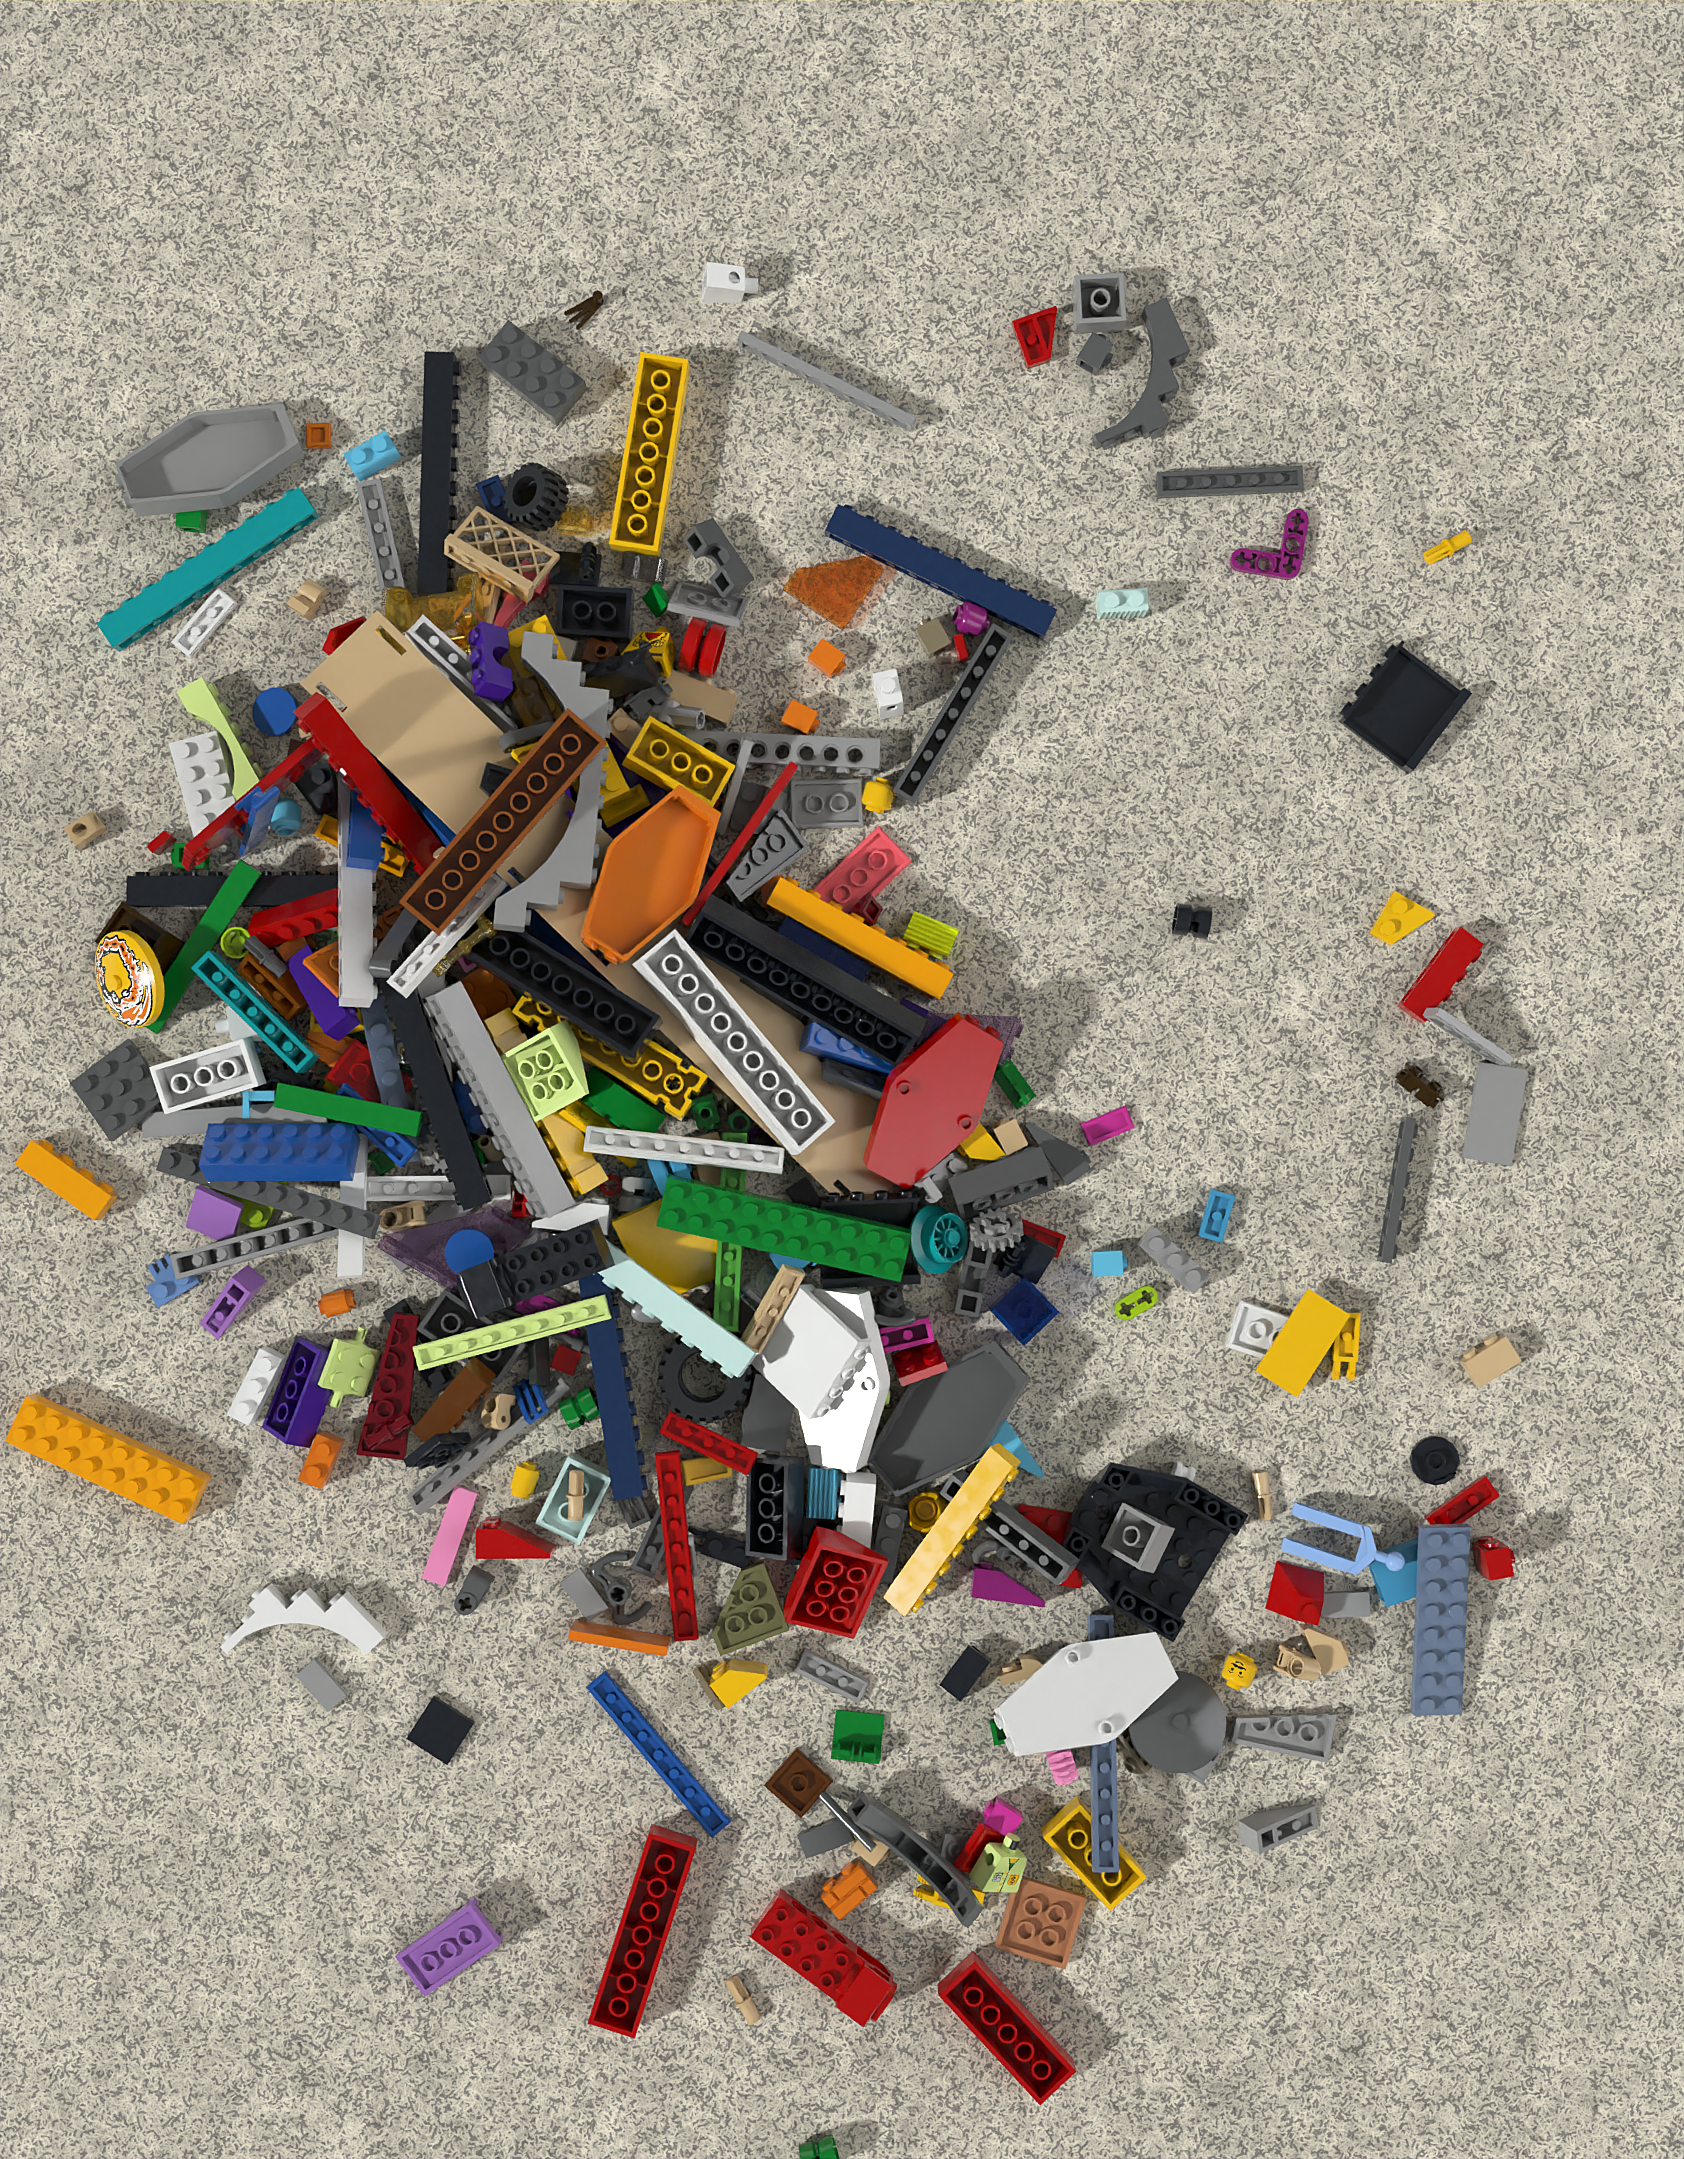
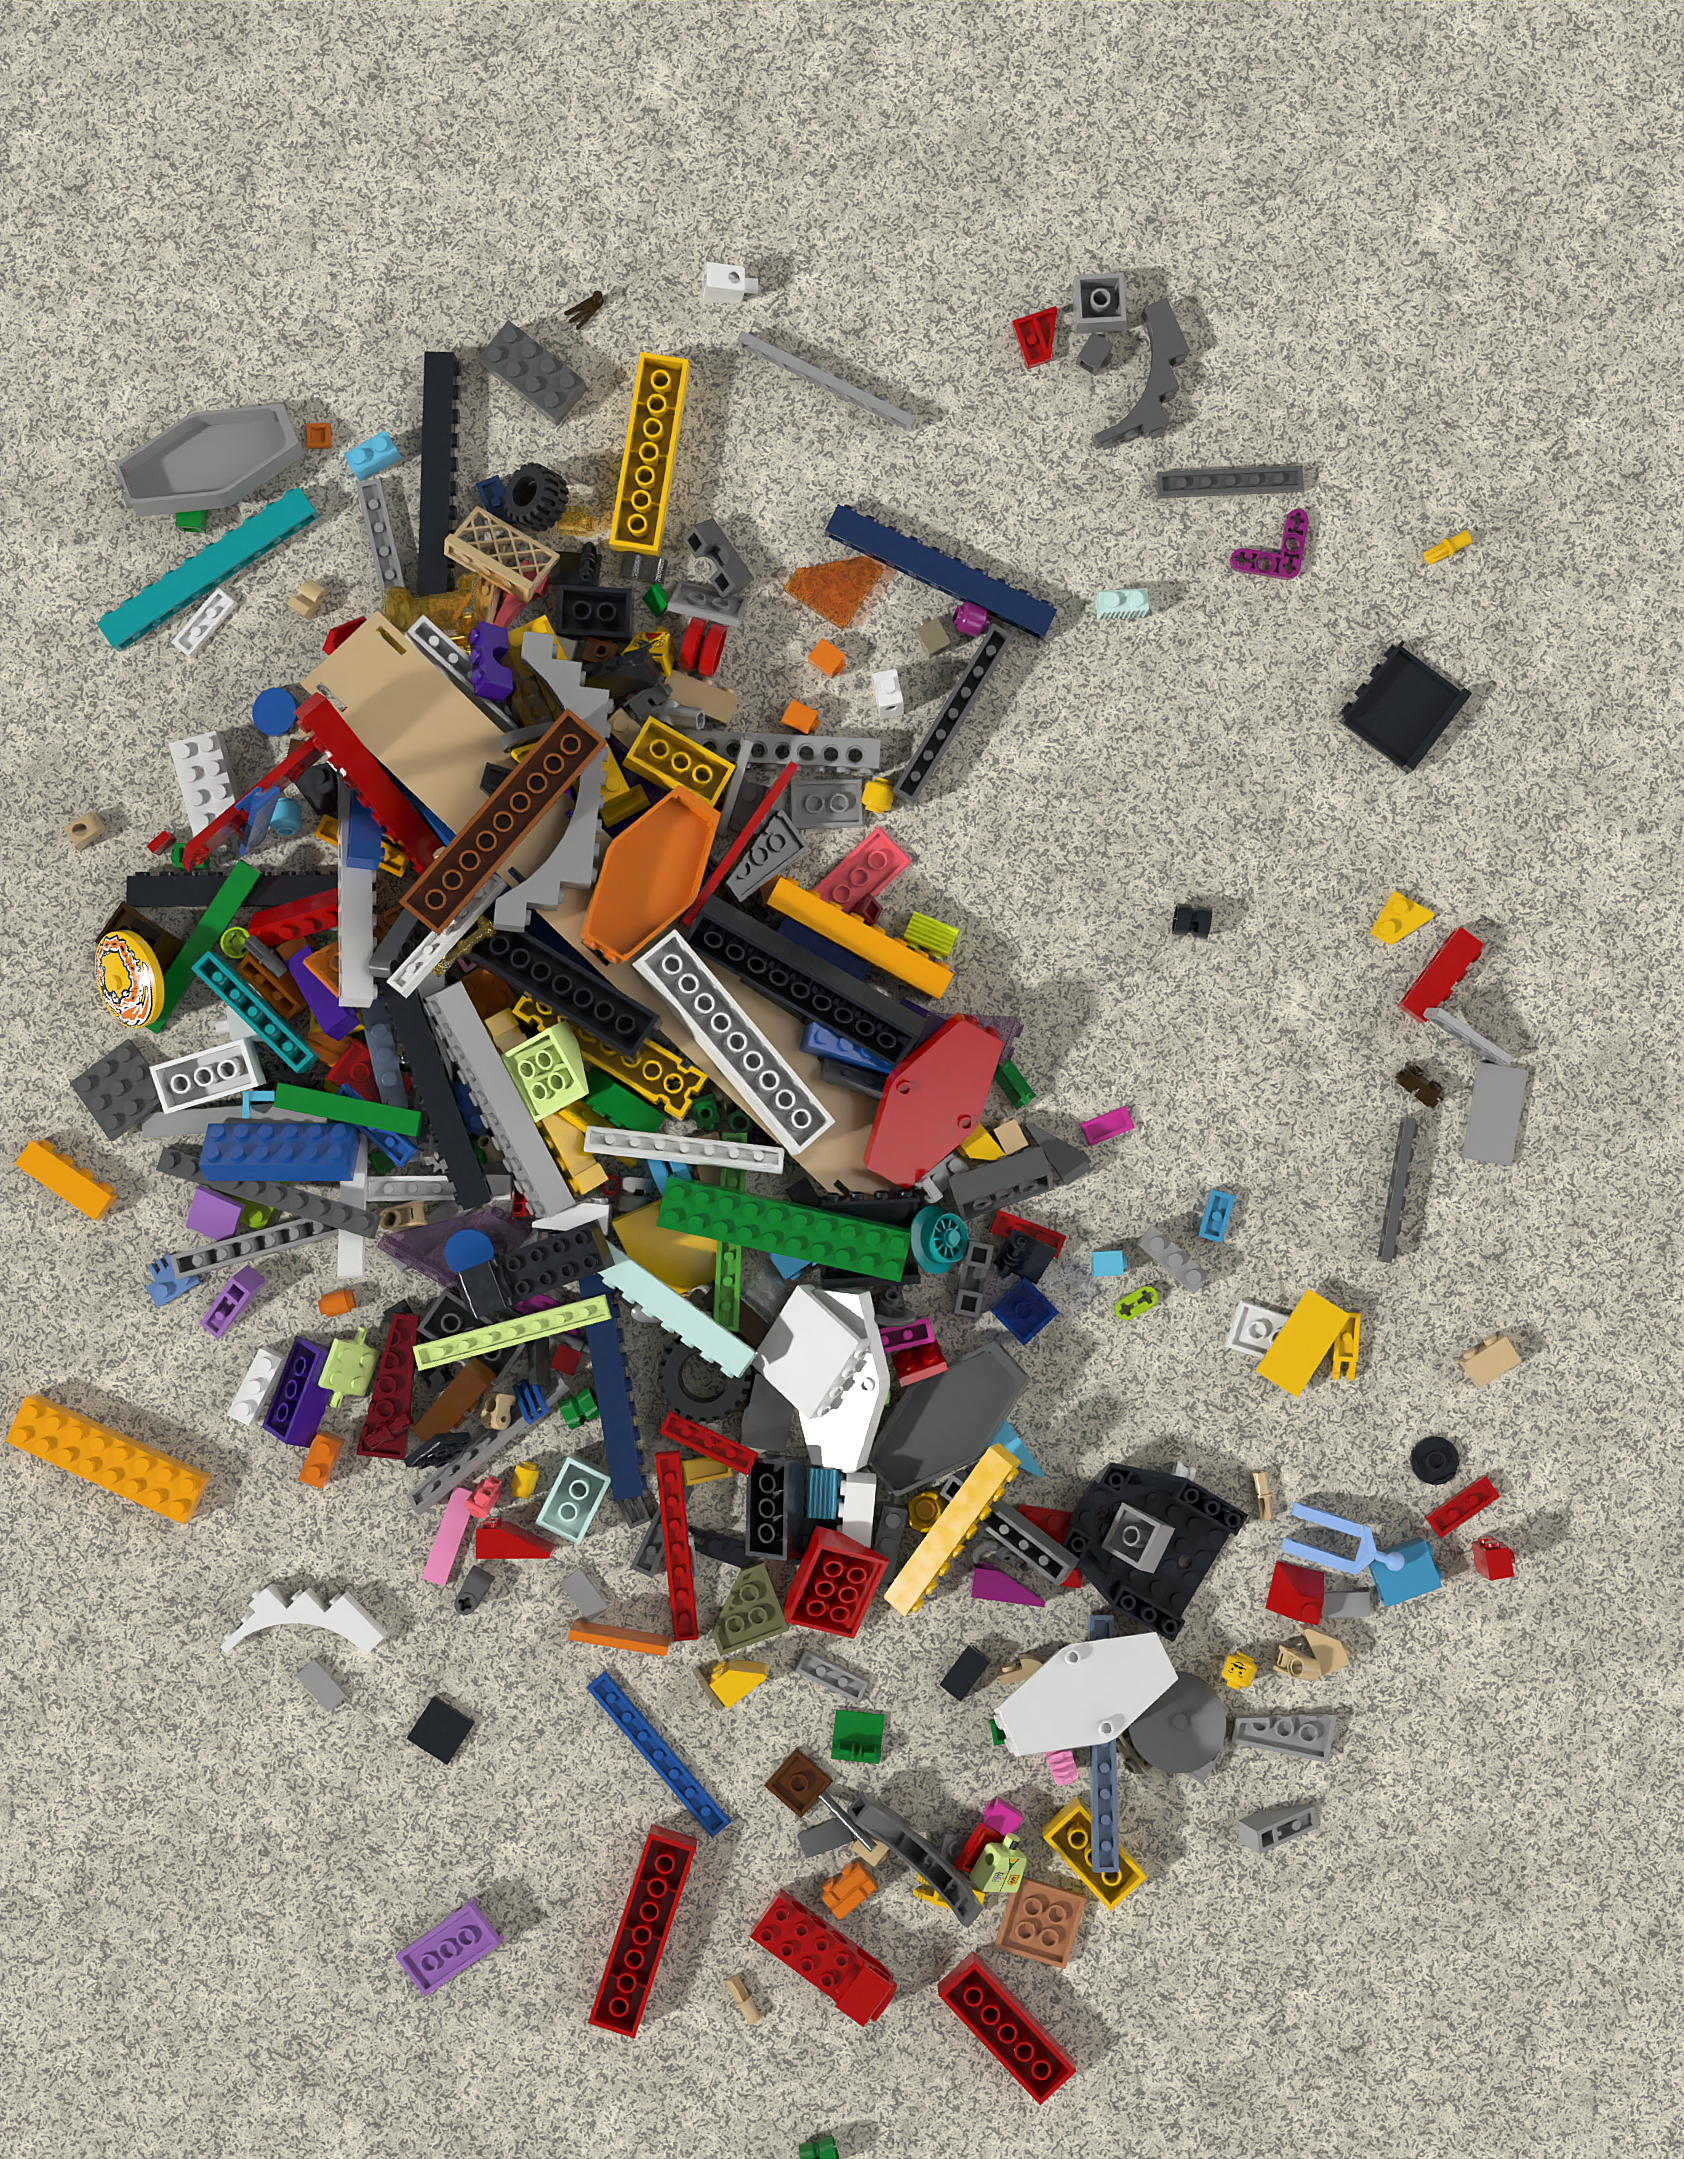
(203, 704): yellowish green arch -> none
(484, 1497): none -> coral hips
(576, 1495): tan axle -> none
(614, 1597): dark grey piece -> none
(772, 1307): tan tile -> none
(960, 648): red tile -> none
(996, 1229): light grey gear -> none
(1440, 1619): sand blue plate -> none

